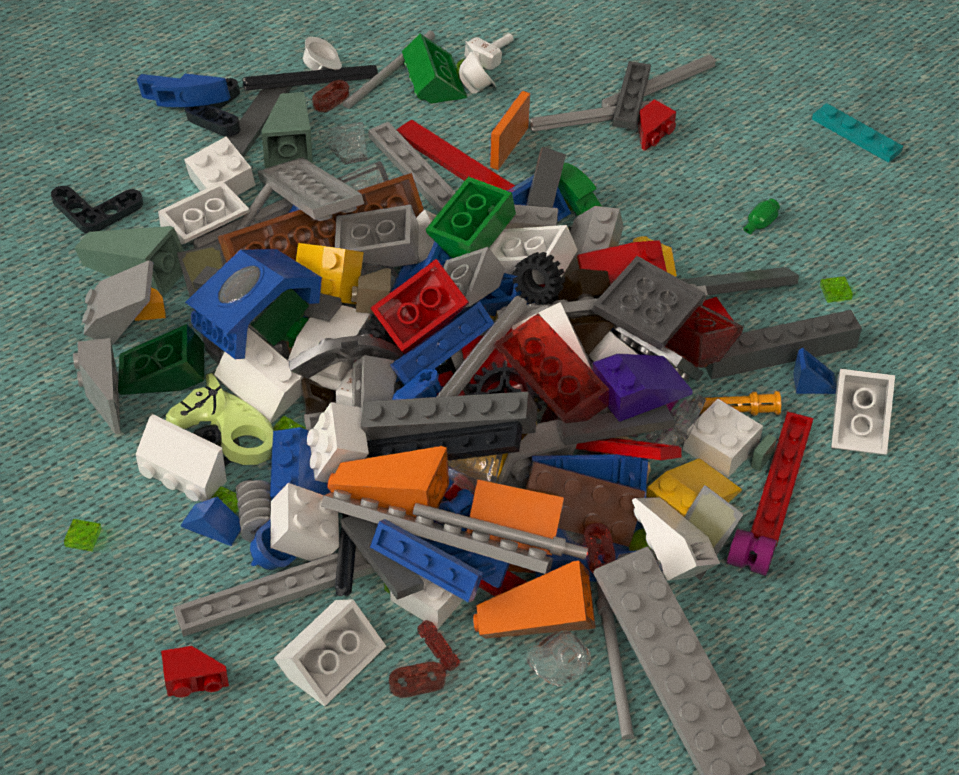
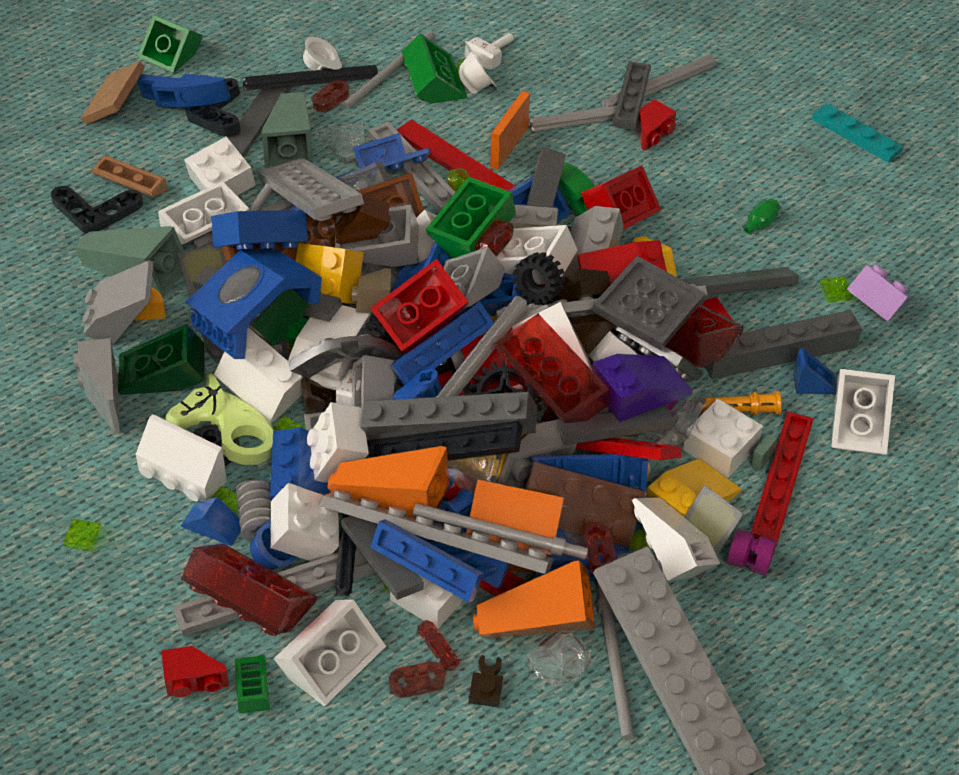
(113, 92): none -> medium nougat tile
(130, 176): none -> medium nougat slope
(168, 44): none -> green slope
(247, 588): none -> clear red slope
(254, 702): none -> green slope
(259, 228): none -> blue wedge
(364, 222): none -> reddish brown slope
(388, 151): none -> blue bracket
(456, 178): none -> clear neon green tile
(486, 686): none -> dark brown plate
(496, 236): none -> clear red beam
(628, 192): none -> red slope
(879, 292): none -> lavender slope

